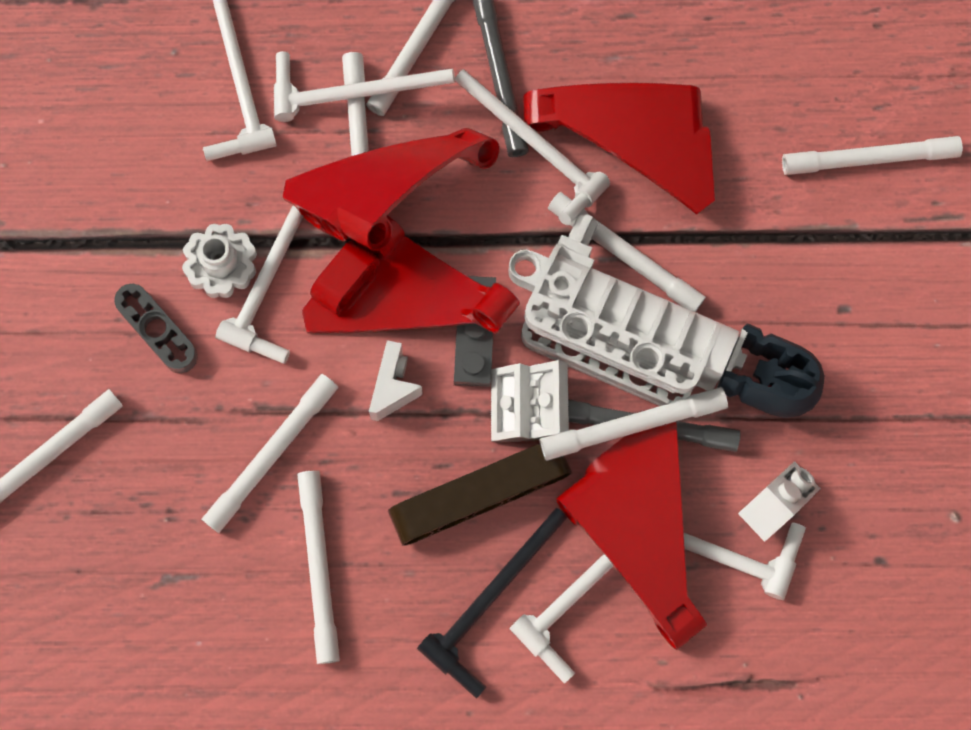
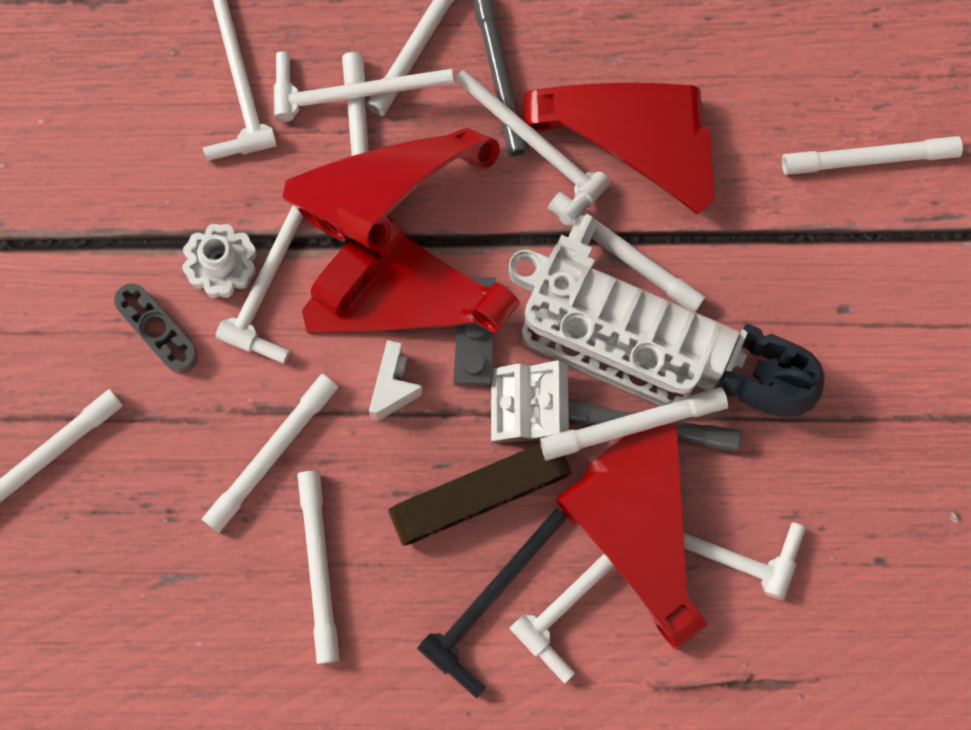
(779, 501): white slope -> none

